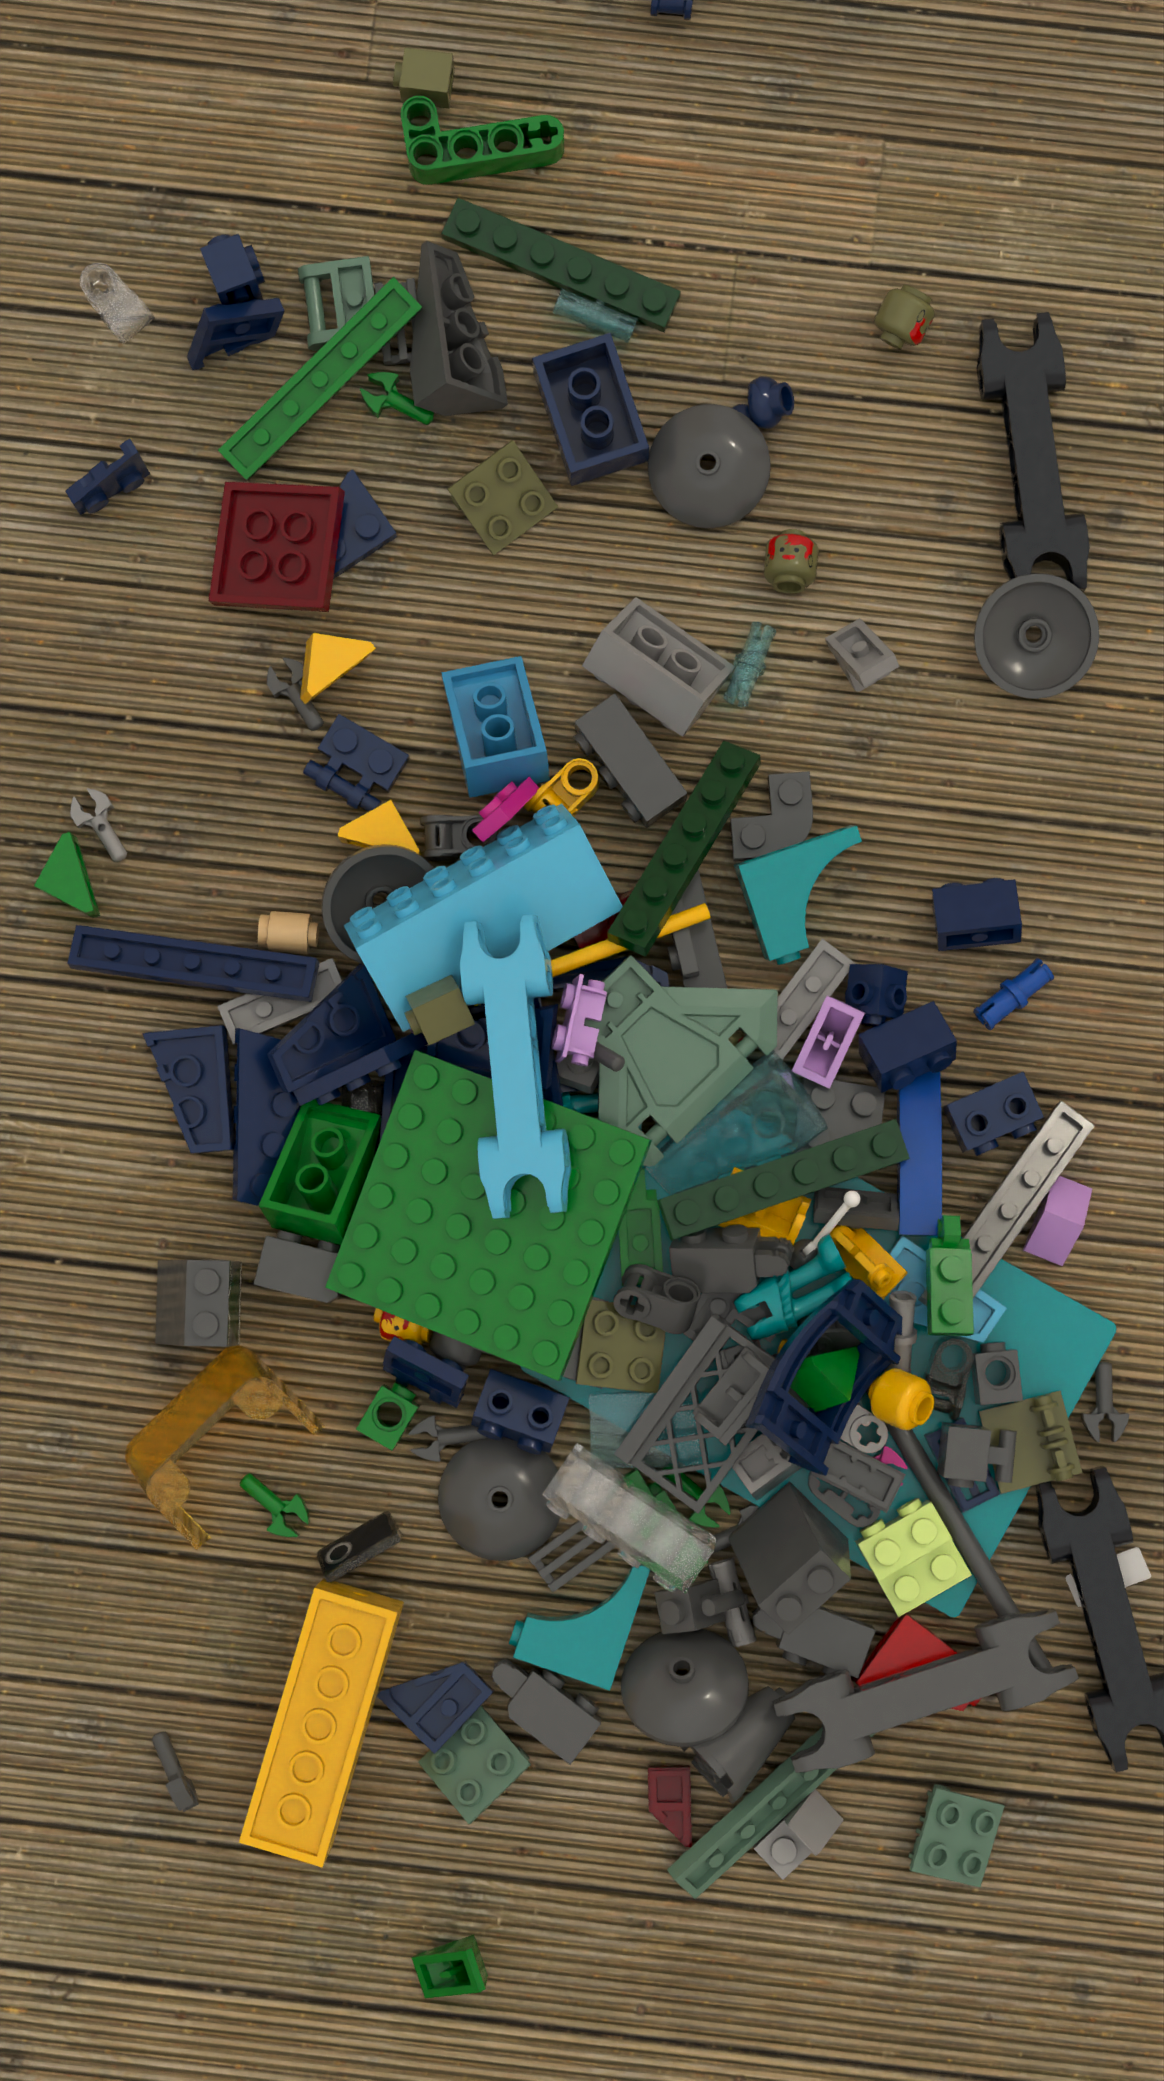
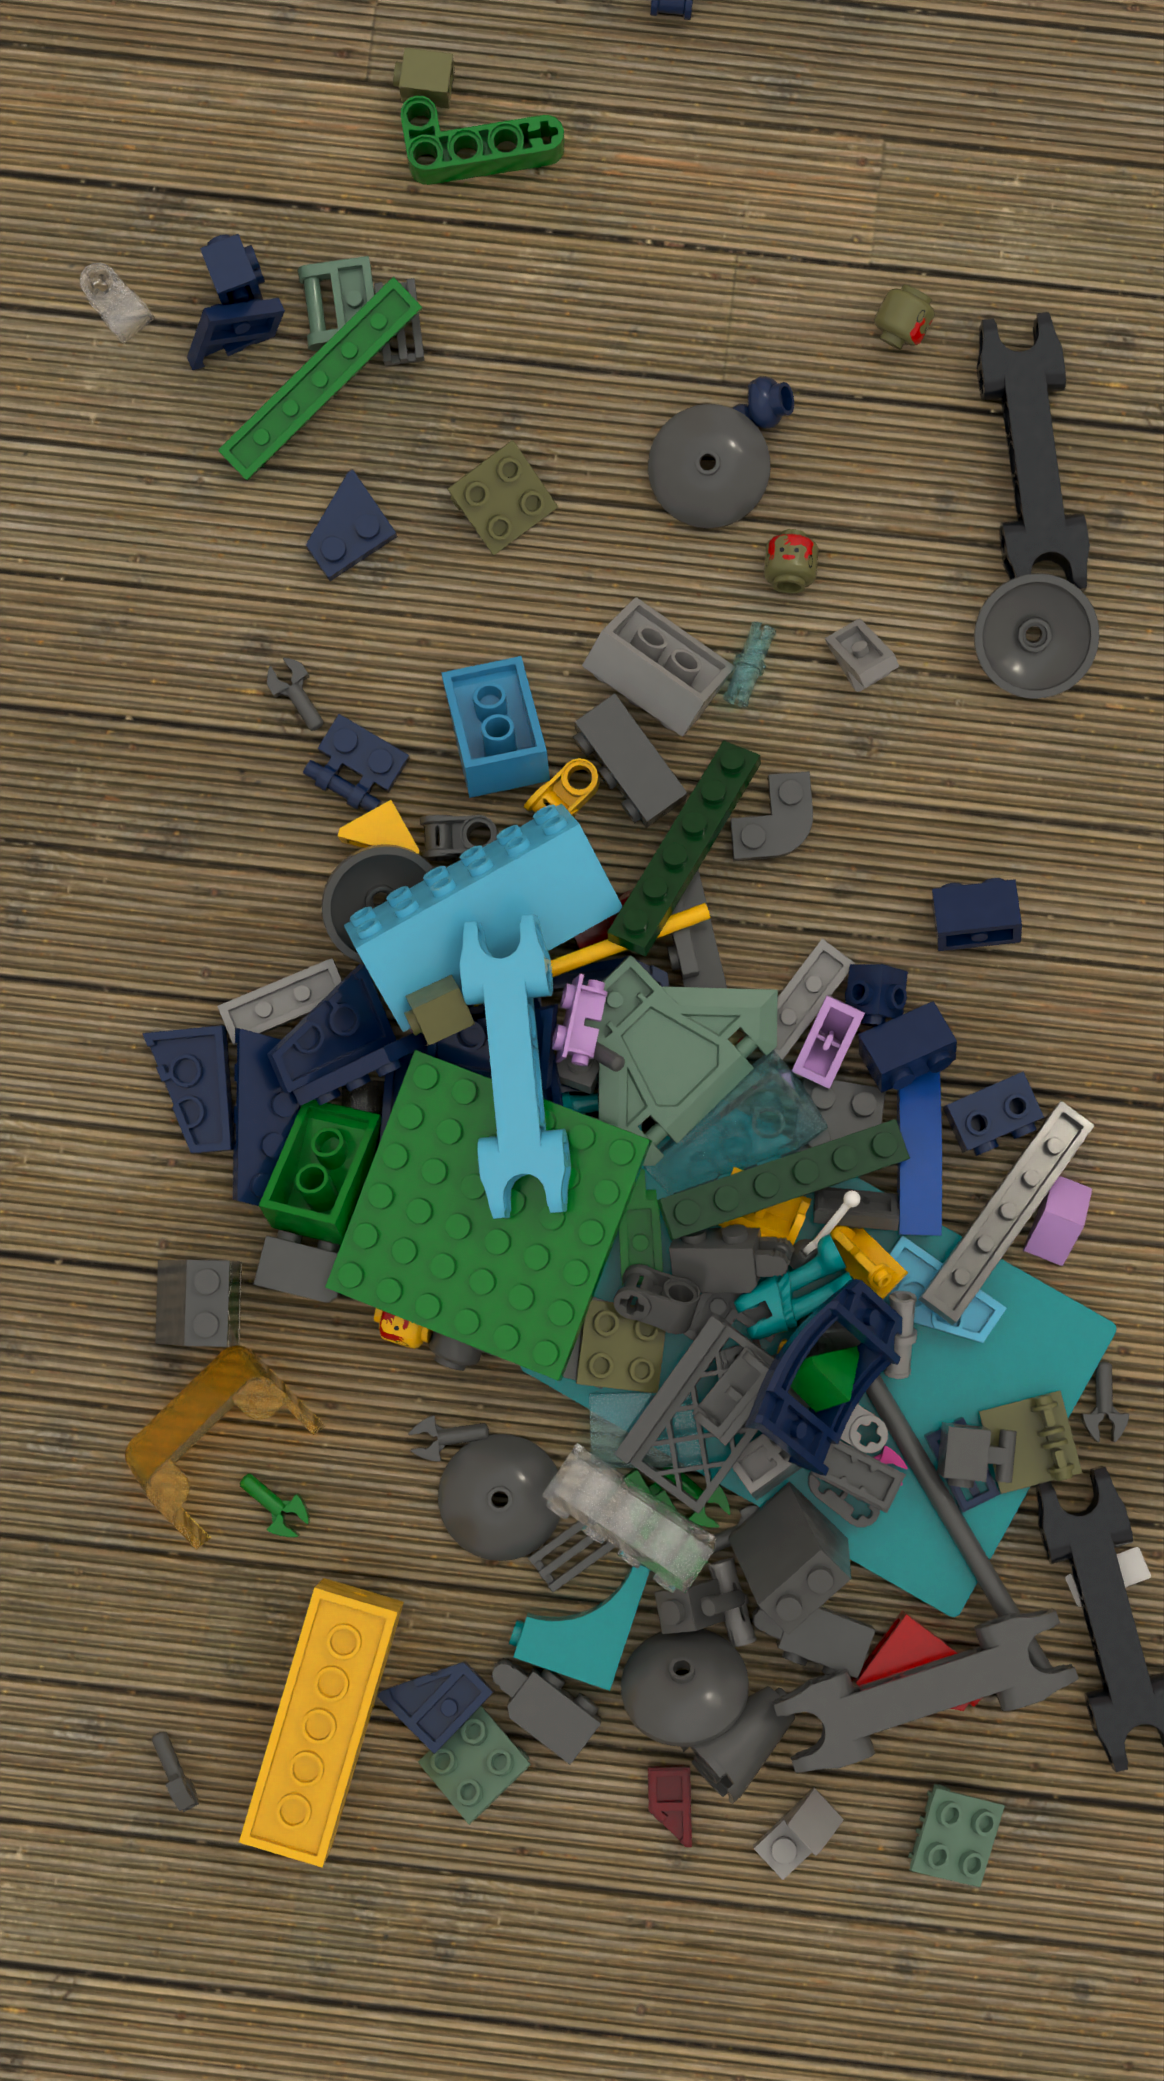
(67, 877): green slope -> none
(99, 823): light grey bar -> none
(106, 480): dark blue wing -> none
(193, 963): dark blue plate -> none
(276, 546): dark red plate -> none
(288, 932): tan brick -> none
(328, 660): yellow slope -> none
(359, 1546): slope -> none
(372, 1425): green brick -> none
(393, 399): green bar -> none
(413, 1366): dark blue plate -> none
(449, 352): dark grey wedge -> none
(451, 1969): green slope -> none
(504, 807): dark pink plate -> none
(519, 1412): dark blue brick -> none
(560, 264): dark green plate -> none
(590, 409): dark blue brick -> none
(595, 315): clear light blue pin -> none
(746, 1823): sand green plate -> none
(779, 889): teal arch -> none
(901, 1399): yellow head -> none
(912, 1556): yellowish green plate -> none
(948, 1380): clear smoke piece -> none
(949, 1281): green hinge -> none
(1010, 1388): dark grey brick -> none
(1013, 994): blue pin -> none

